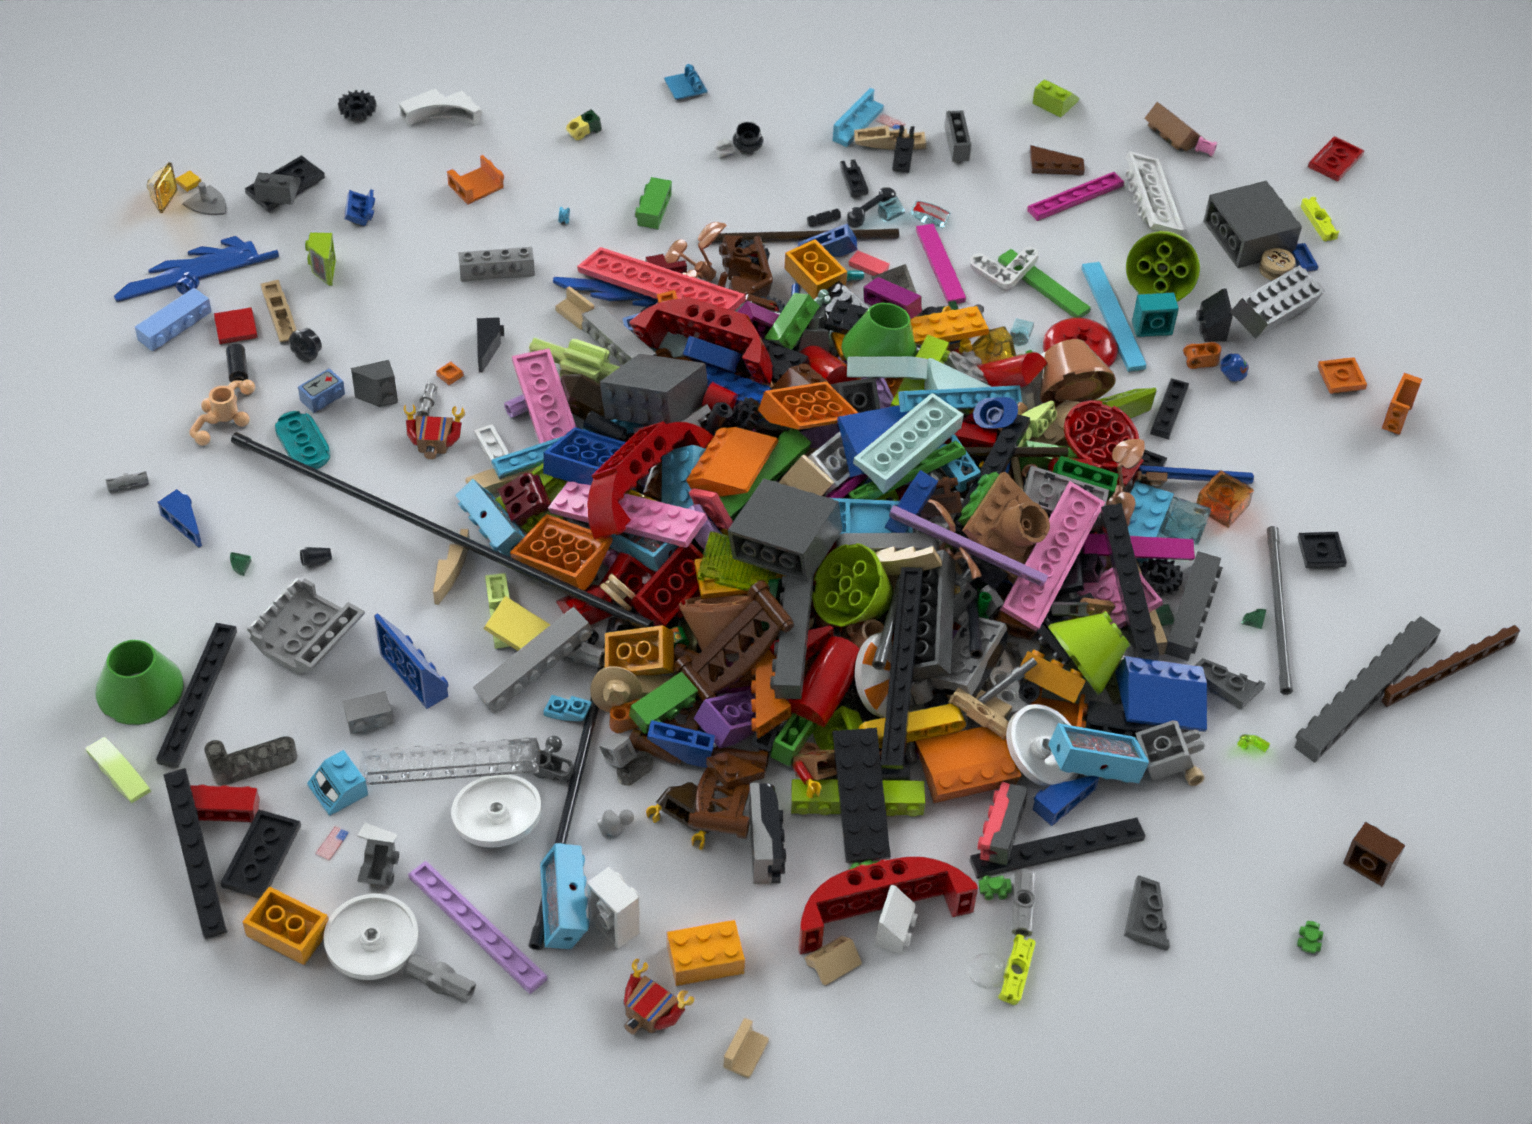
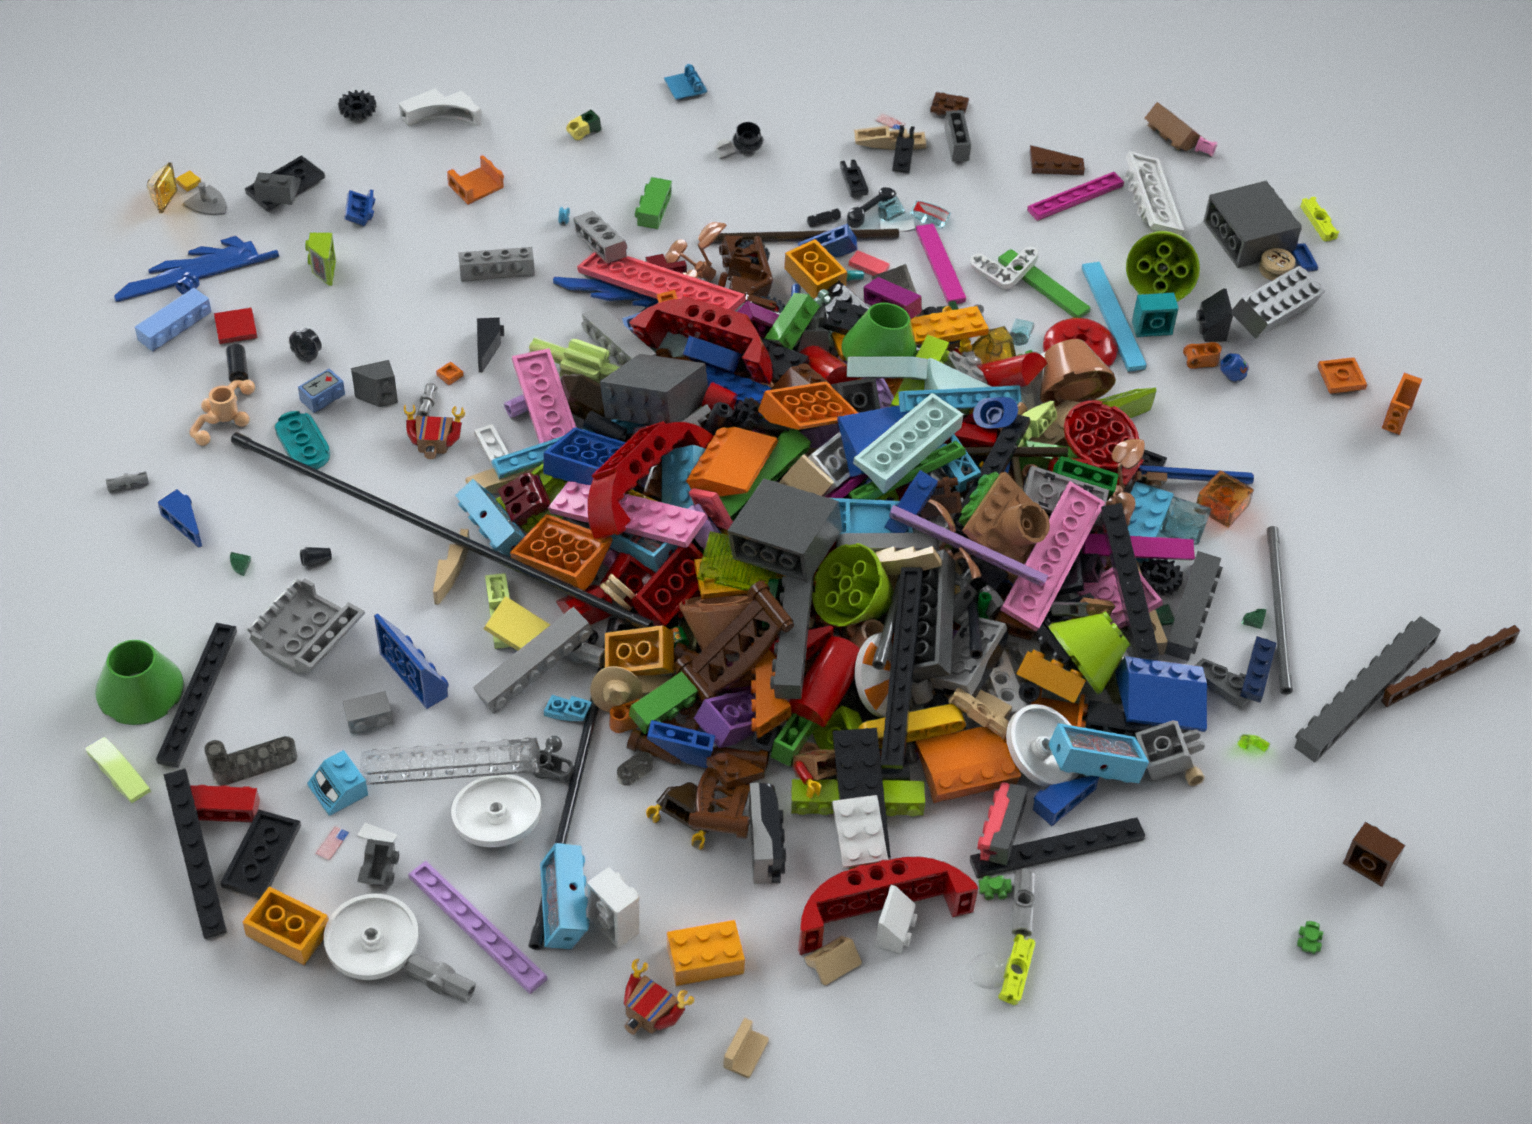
(278, 309): tan slope -> none
(574, 307): tan panel -> none
(600, 237): none -> light grey brick
(611, 823): light grey animal -> none
(617, 750): light grey brick -> none
(857, 117): medium azure fence -> none
(859, 831): none -> white plate
(901, 225): none -> white sticker
(946, 102): none -> reddish brown plate
(1017, 674): flat silver bar -> none
(1053, 98): lime slope -> none
(1145, 914): dark grey wing -> none
(1169, 408): black tile -> none
(1258, 669): none -> dark blue plate
(1321, 549): black plate -> none
(1336, 158): red tile -> none

